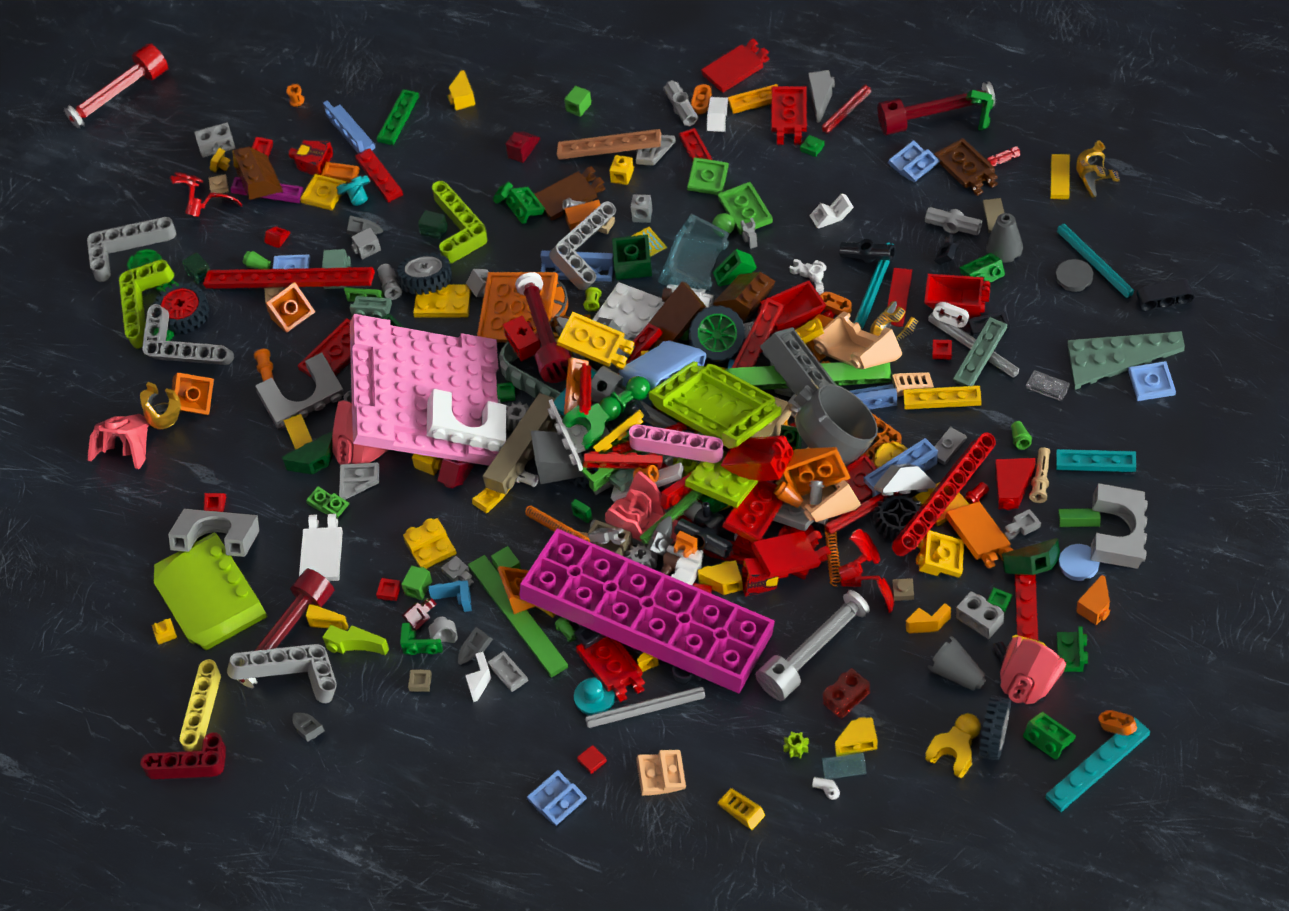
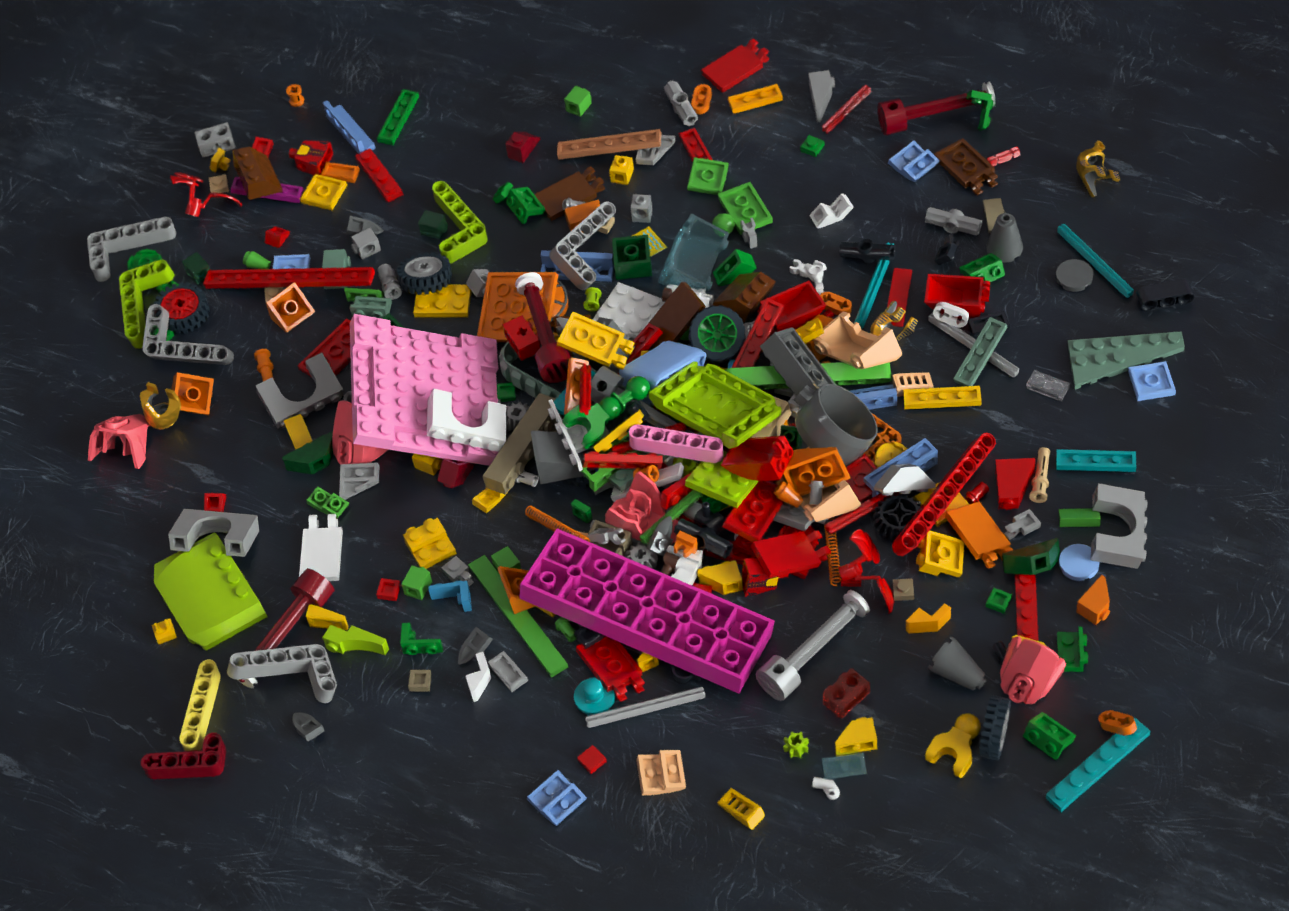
(147, 62): piece -> none
(355, 190): teal plate -> none
(417, 613): plate -> none
(443, 630): light grey piece -> none
(461, 92): yellow slope -> none
(717, 114): white slope -> none
(789, 112): red tile -> none
(942, 349): red plate -> none
(949, 444): light grey plate -> none
(978, 617): light grey brick -> none
(1020, 435): bright green cone -> none
(1060, 176): yellow tile -> none

